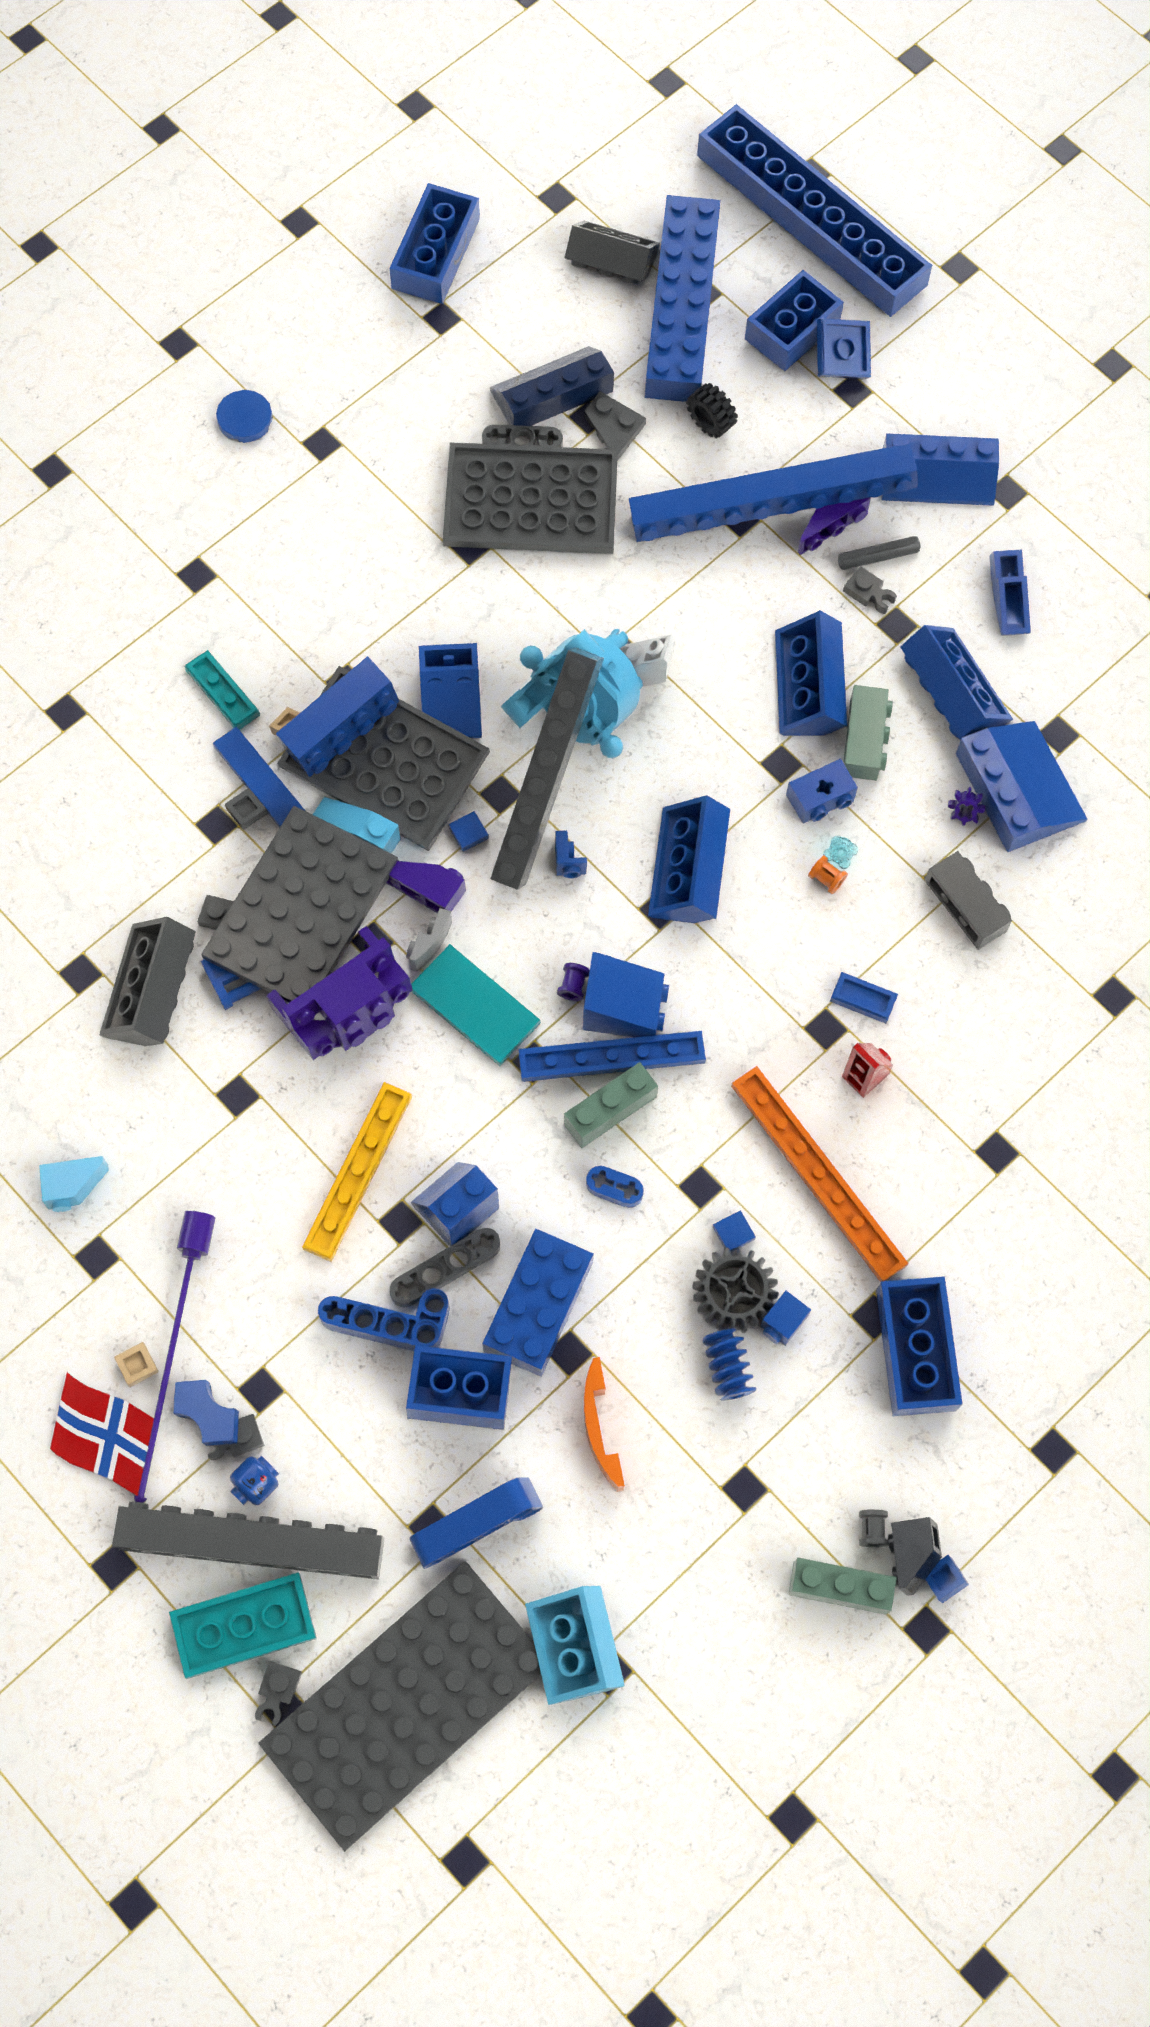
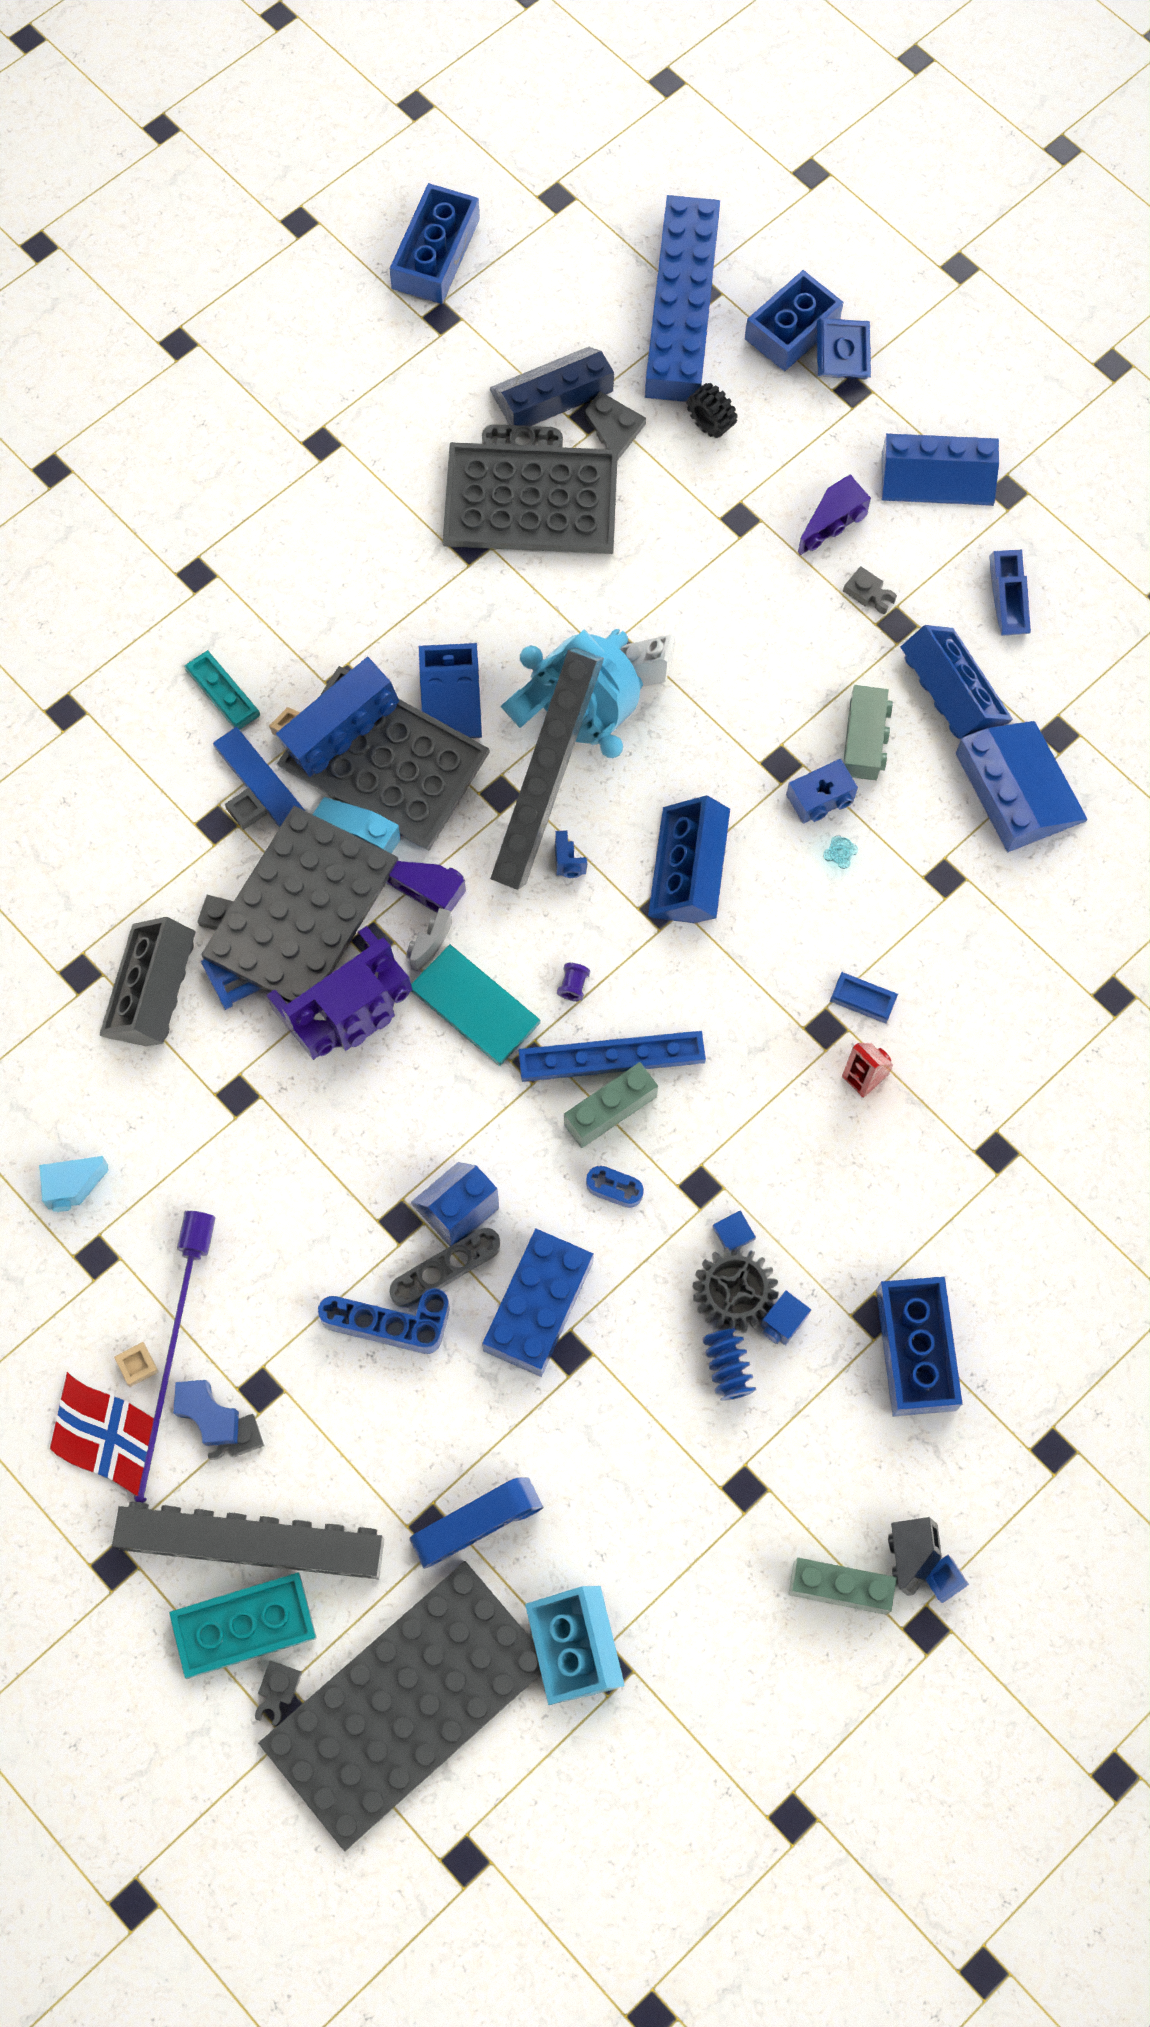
(244, 416): blue tile -> none
(254, 1480): blue head -> none
(357, 1172): yellow tile -> none
(459, 1387): blue slope -> none
(468, 831): blue tile -> none
(608, 1464): orange slope -> none
(611, 251): dark grey slope -> none
(623, 998): blue slope -> none
(774, 492): blue brick -> none
(811, 676): blue slope -> none
(814, 210): blue brick -> none
(819, 1175): orange plate -> none
(828, 874): orange bush -> none
(873, 1528): dark grey bush -> none
(879, 552): dark grey axle -> none
(967, 798): dark purple gear -> none
(968, 899): dark grey brick -> none

